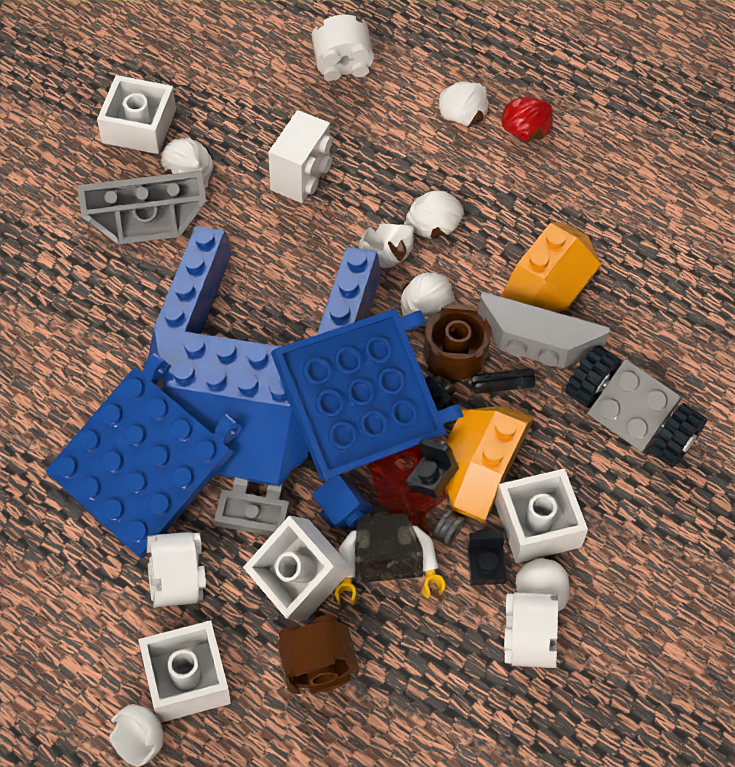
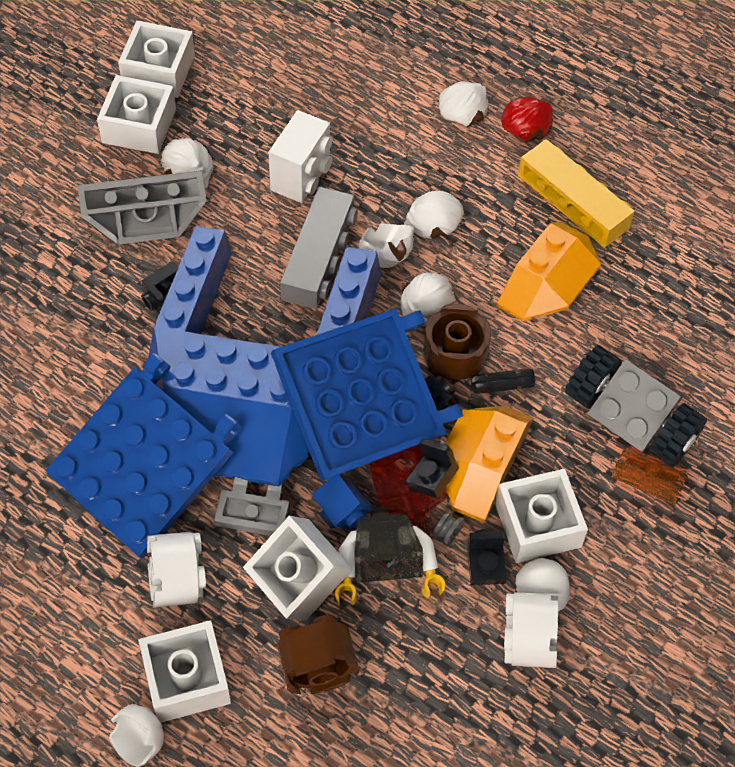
(157, 286): none -> black bracket
(158, 55): none -> white brick
(318, 248): none -> light grey brick
(342, 47): white brick -> none
(539, 333): light grey wedge -> none
(575, 193): none -> yellow brick
(649, 475): none -> clear orange brick

